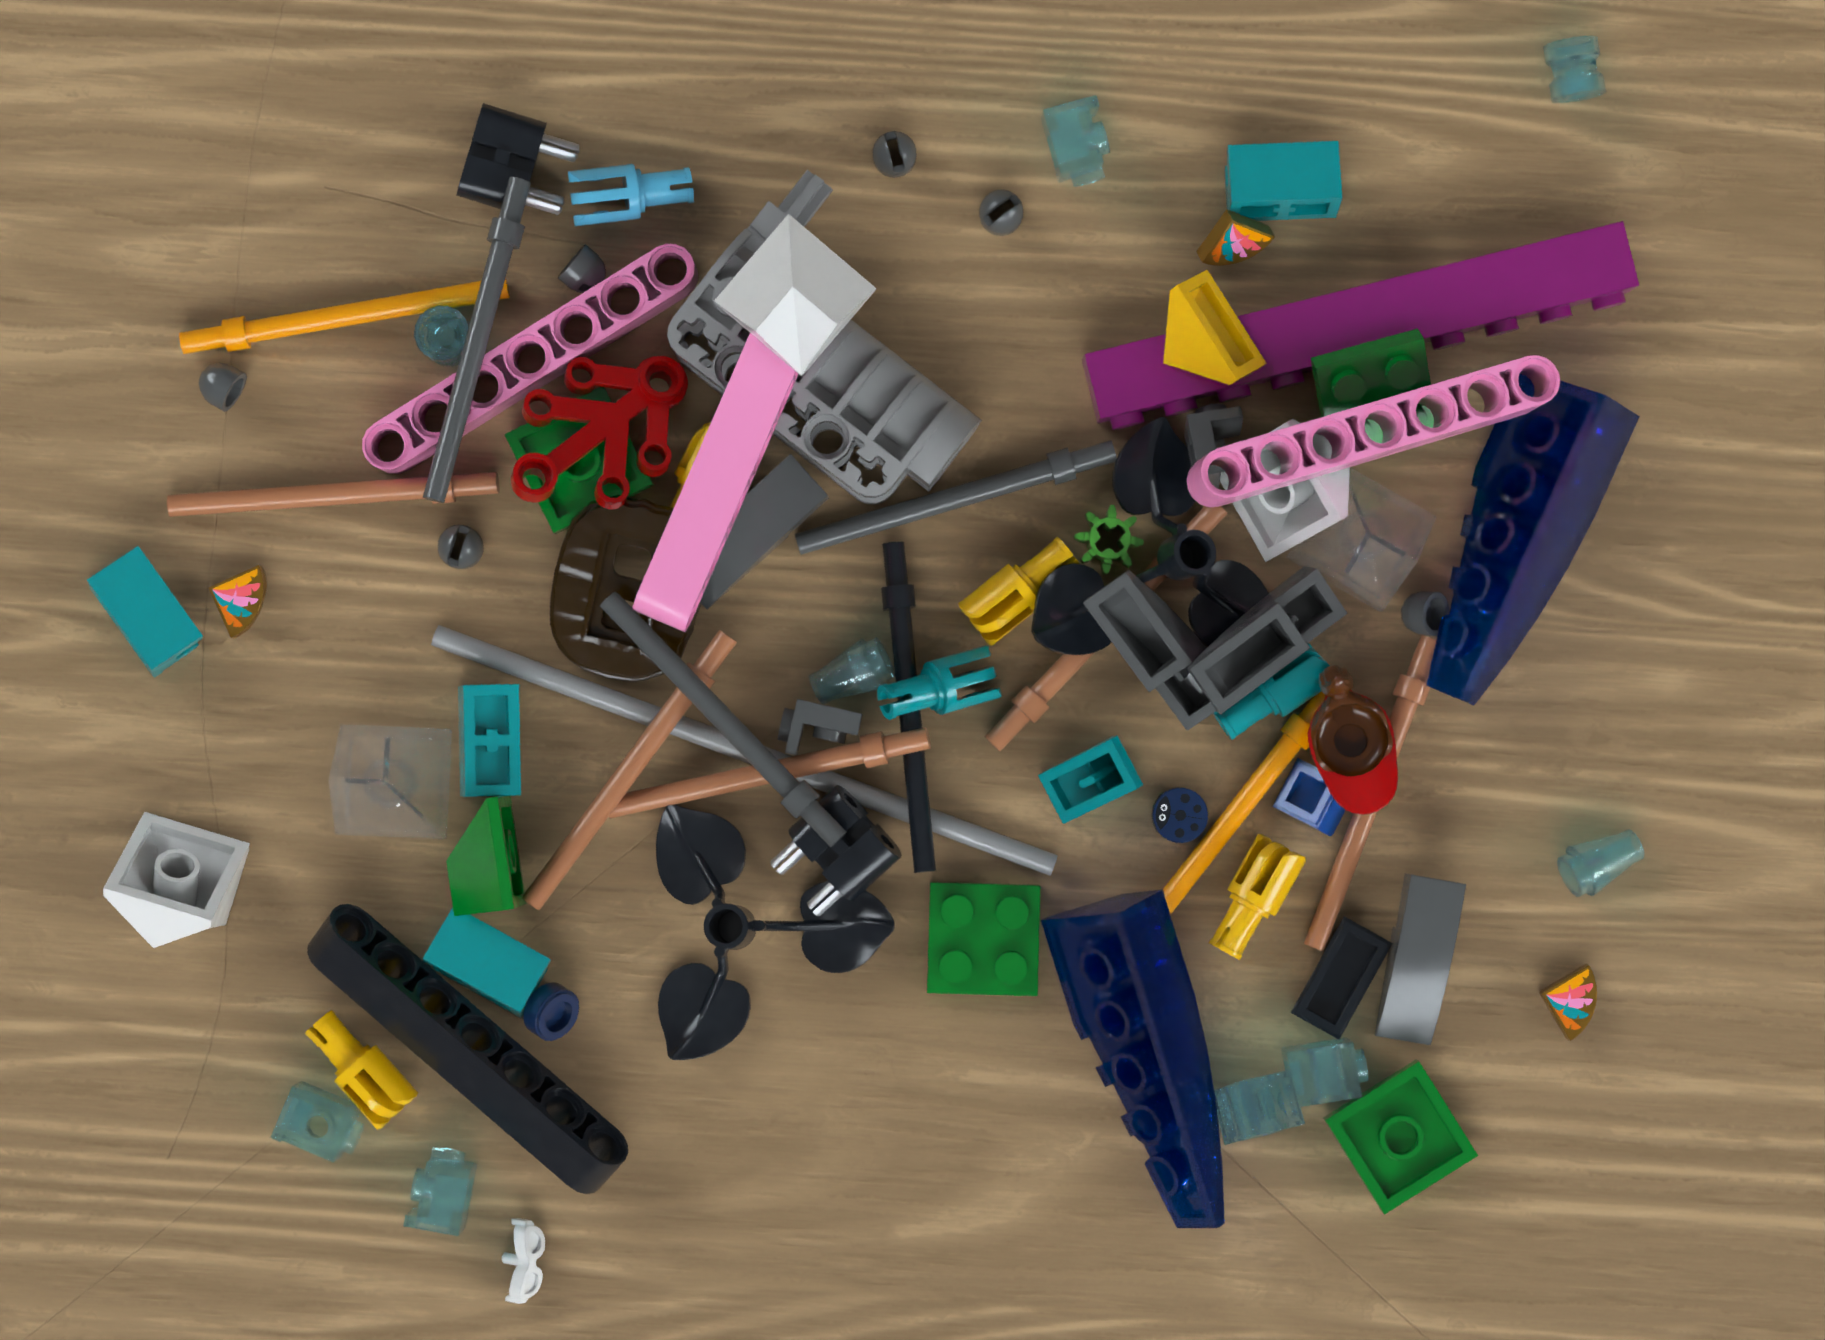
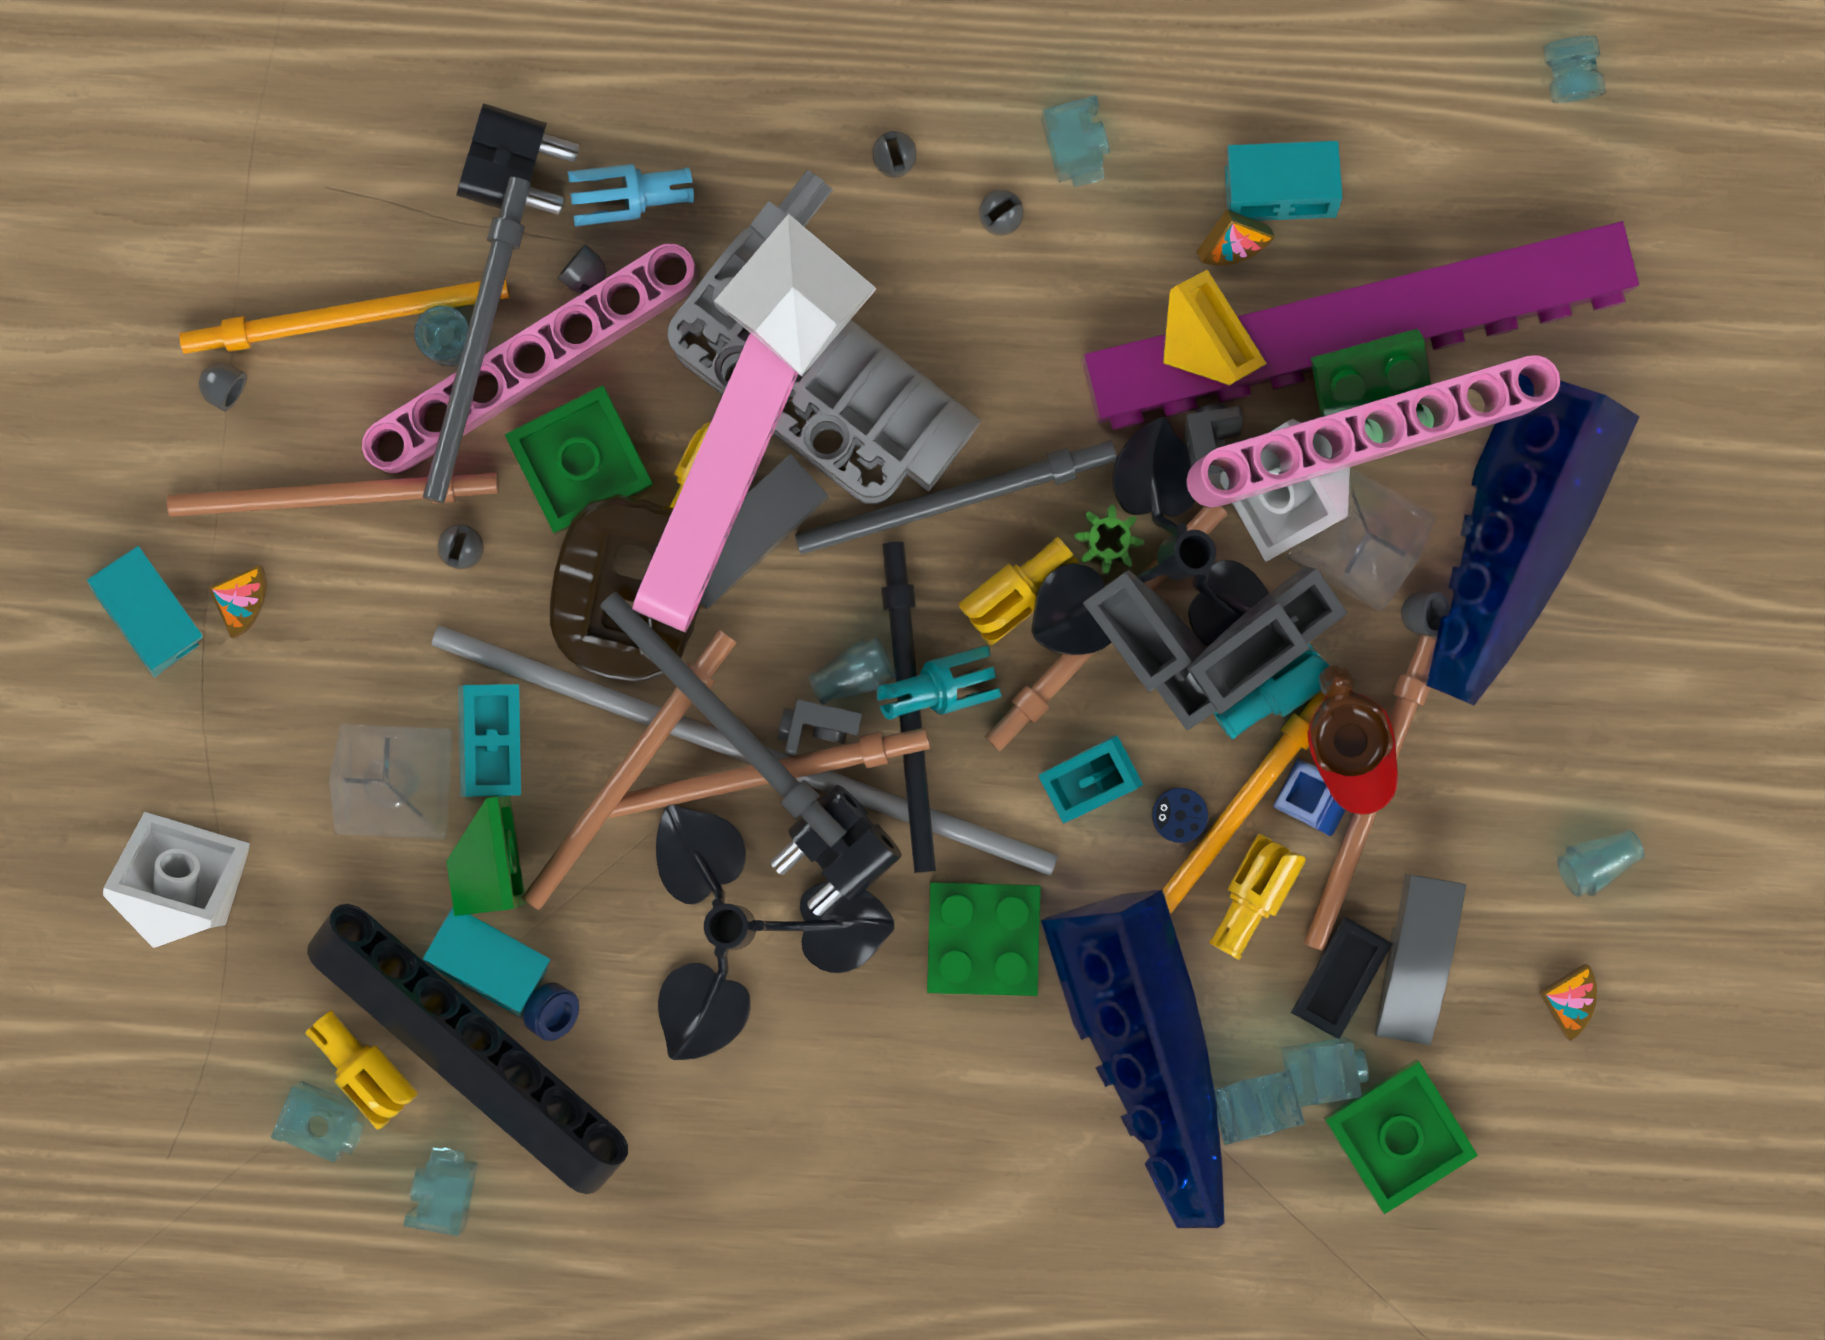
(529, 1246): white piece -> none
(605, 423): red plant -> none

